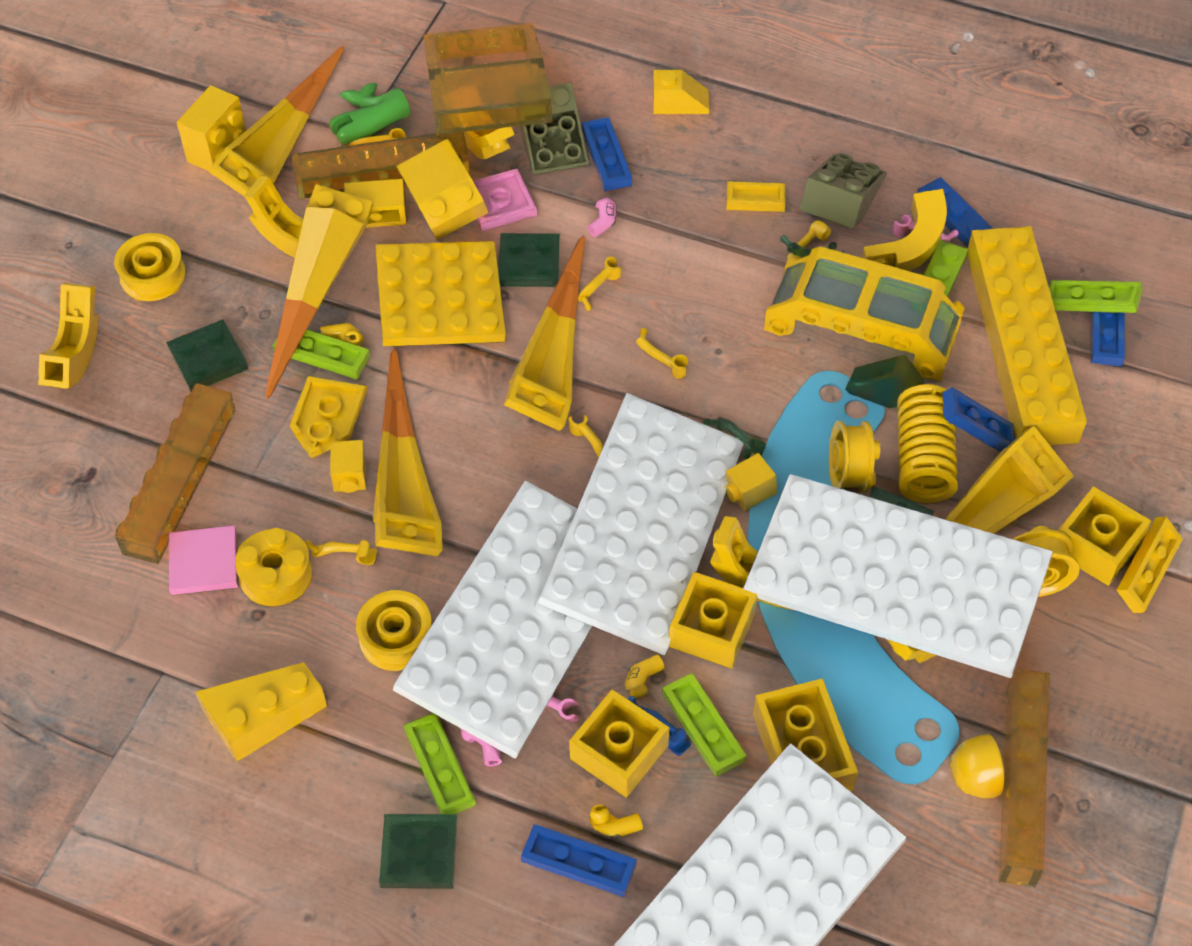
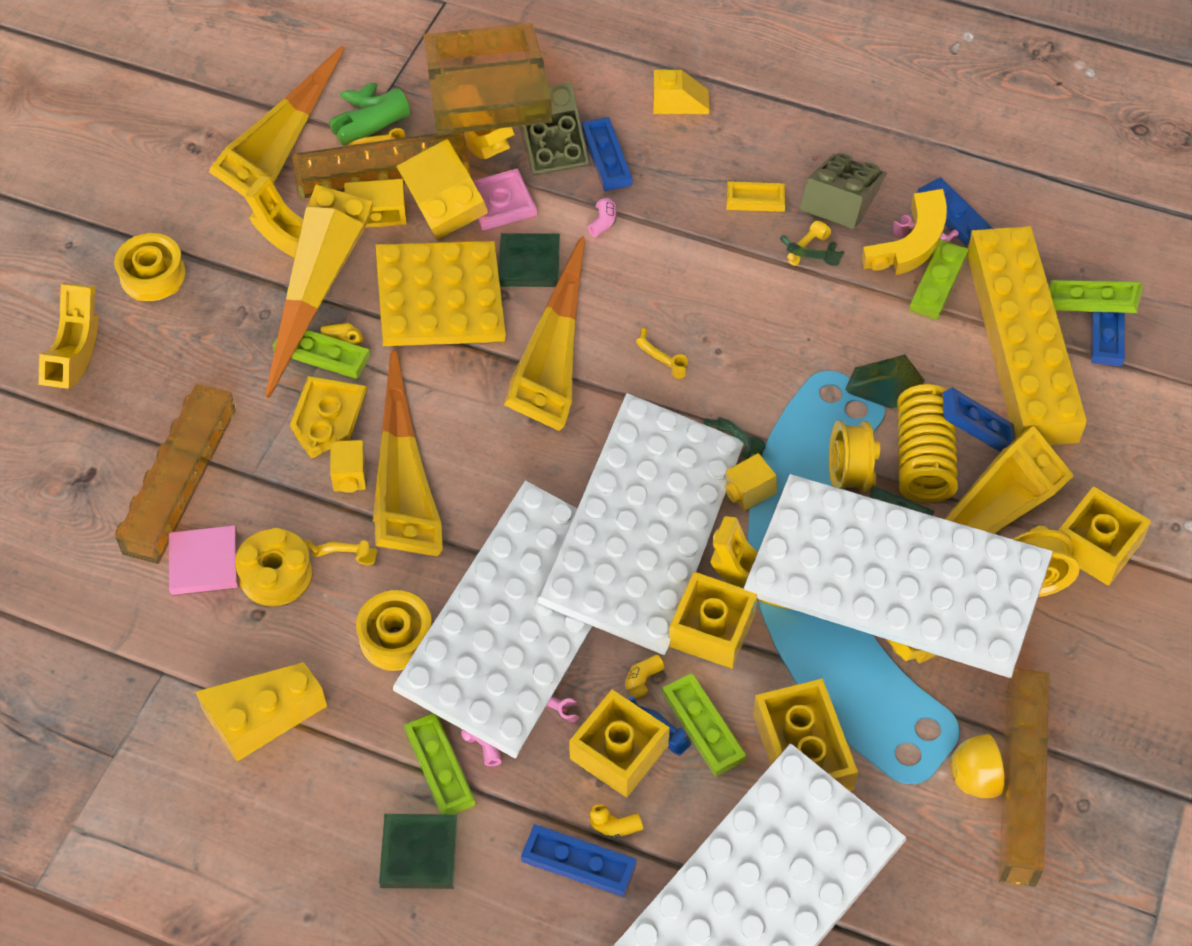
(207, 355): clear green plate -> none
(210, 126): yellow brick -> none
(583, 429): yellow piece -> none
(610, 271): yellow piece -> none
(870, 304): windscreen -> none
(1149, 564): yellow plate -> none

